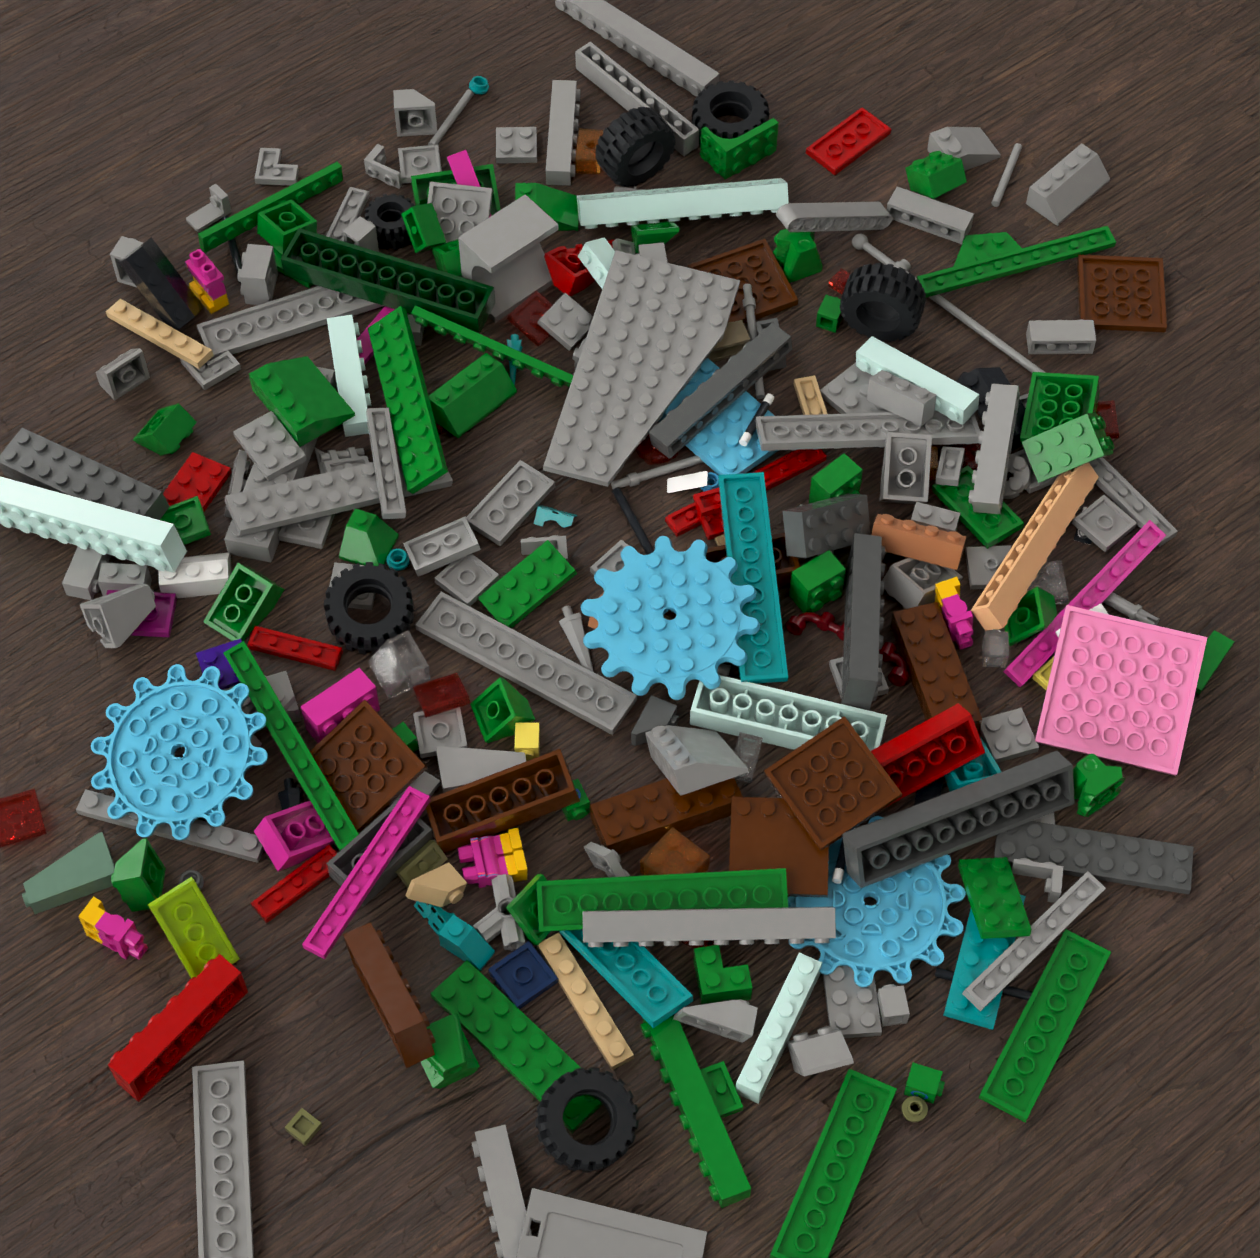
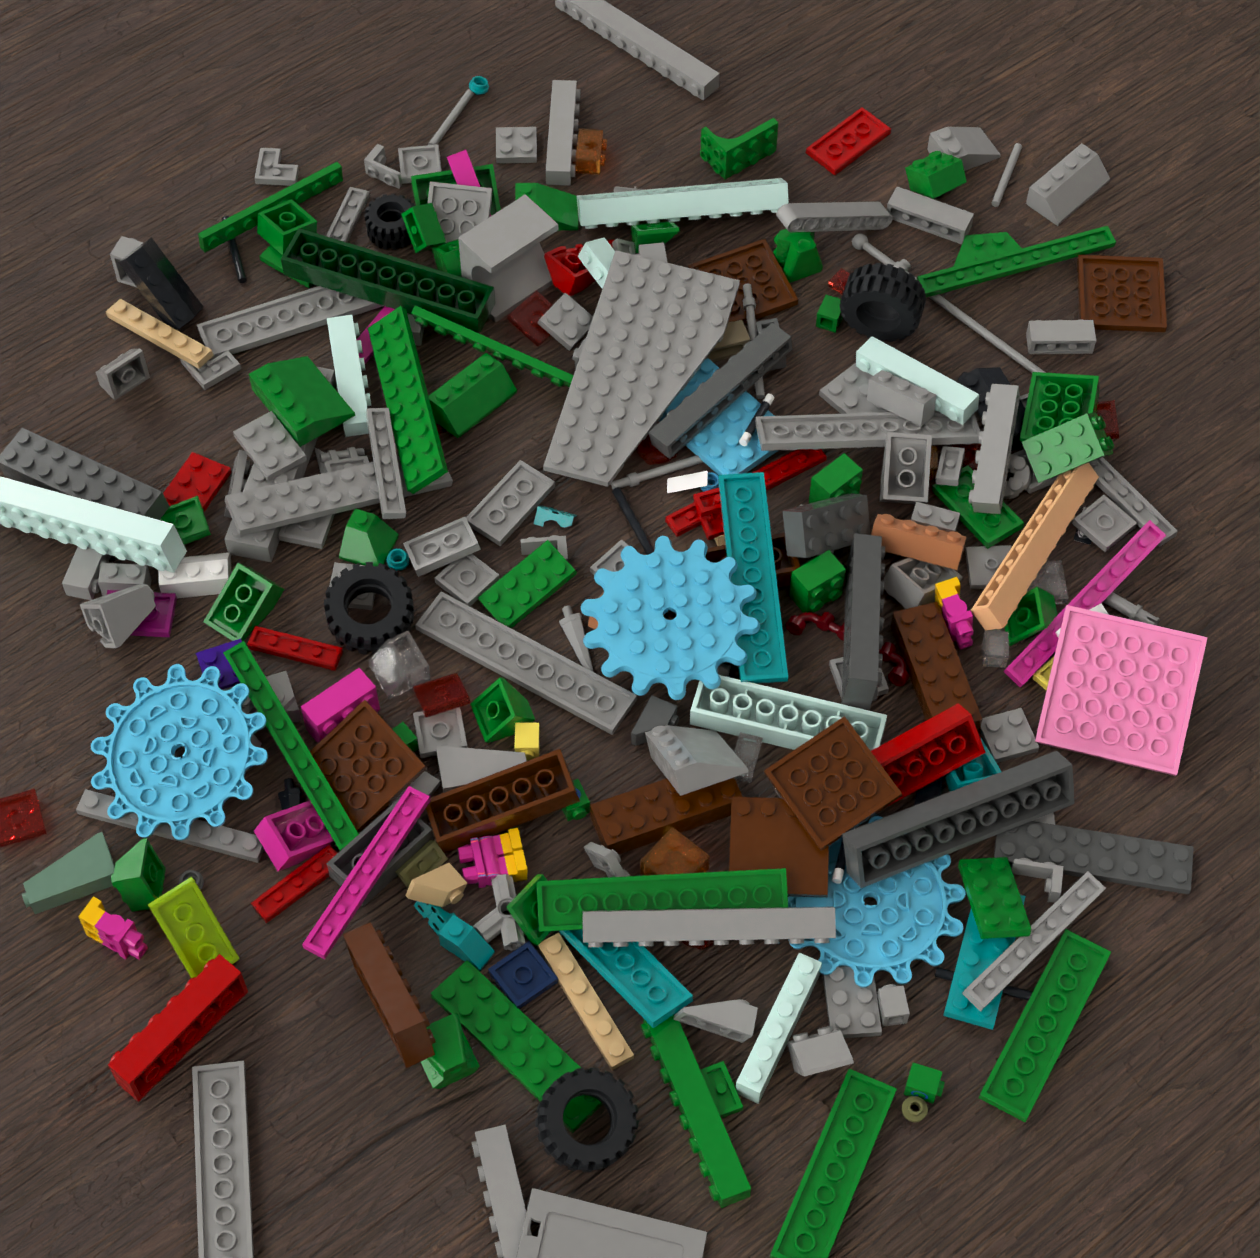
(166, 430): green slope -> none
(207, 281): dark pink hips -> none
(211, 212): light grey bracket -> none
(258, 274): light grey brick -> none
(303, 1126): olive plate -> none
(362, 234): light grey brick -> none
(414, 113): light grey slope -> none
(514, 343): teal piece -> none
(633, 94): light grey brick -> none
(635, 146): black tyre -> none
(720, 983): green brick -> none
(732, 100): black tyre -> none
(809, 396): tan plate -> none
(1095, 784): green piece -> none
(1215, 651): green tile -> none

